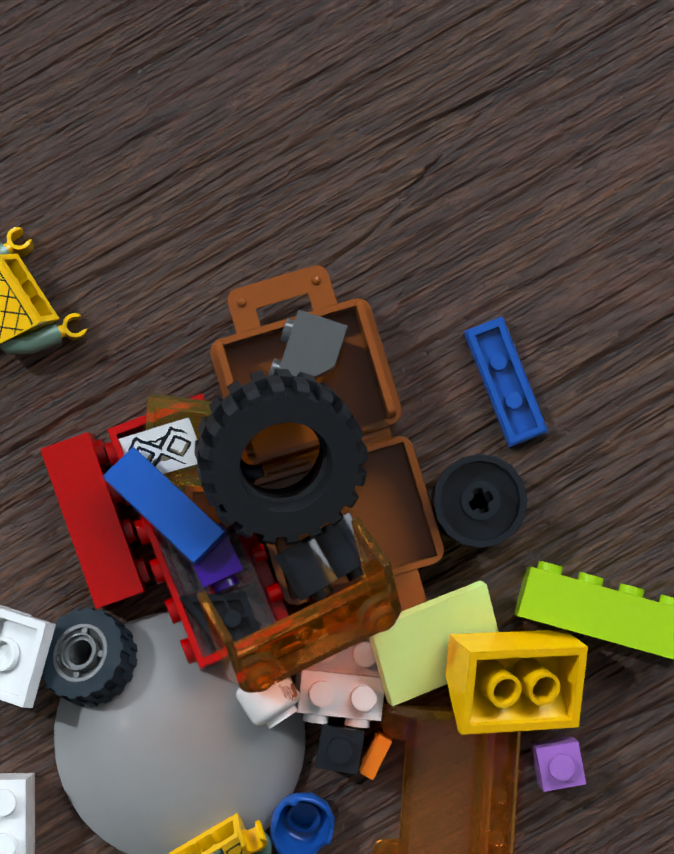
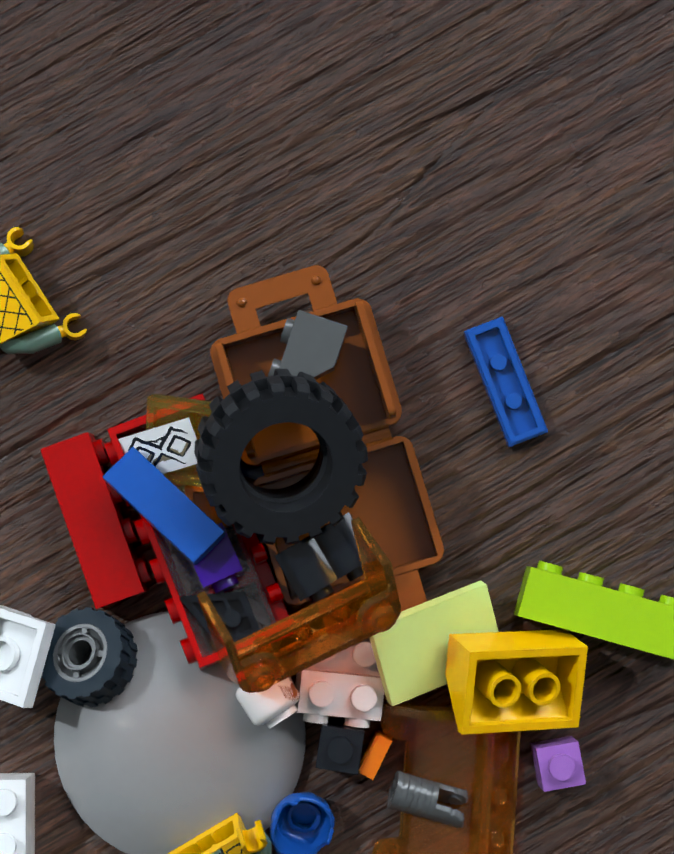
(420, 797): none -> dark grey hinge
(503, 497): black wheel -> none

